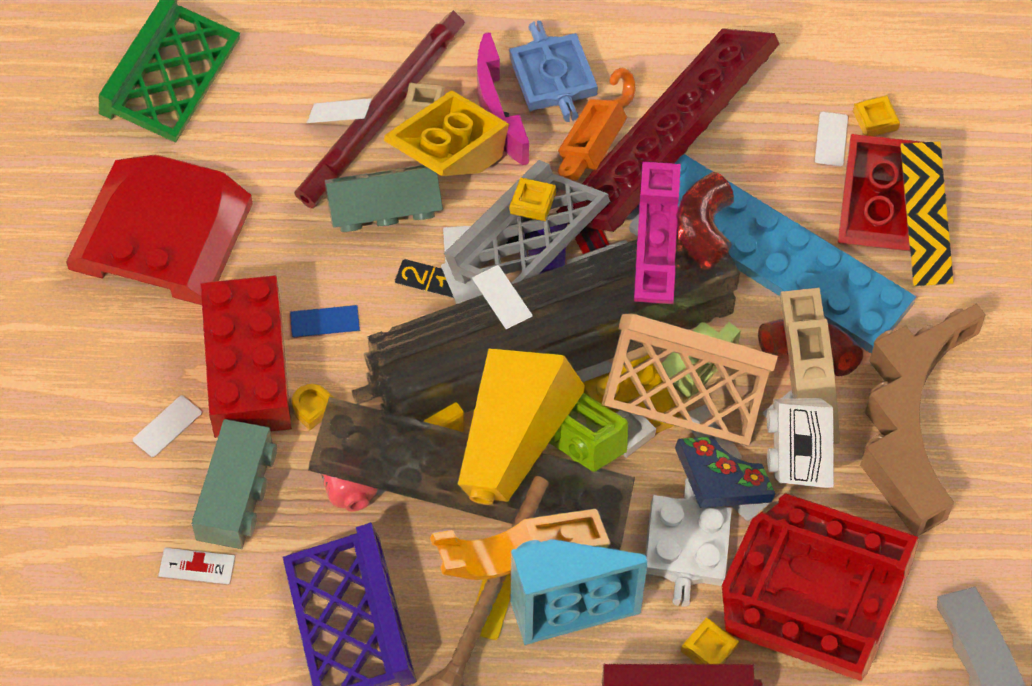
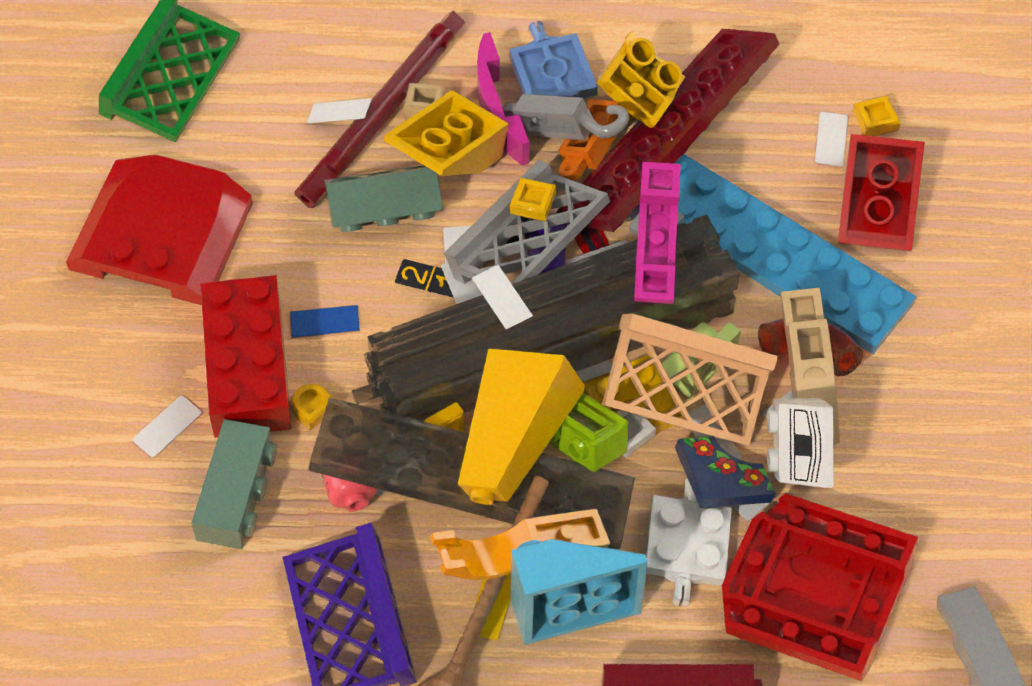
(196, 566): white sticker -> none
(563, 117): none -> light grey piece
(641, 80): none -> yellow slope
(696, 219): clear red cylinder -> none
(709, 644): yellow tile -> none
(897, 456): medium nougat arch -> none
(927, 213): sticker -> none

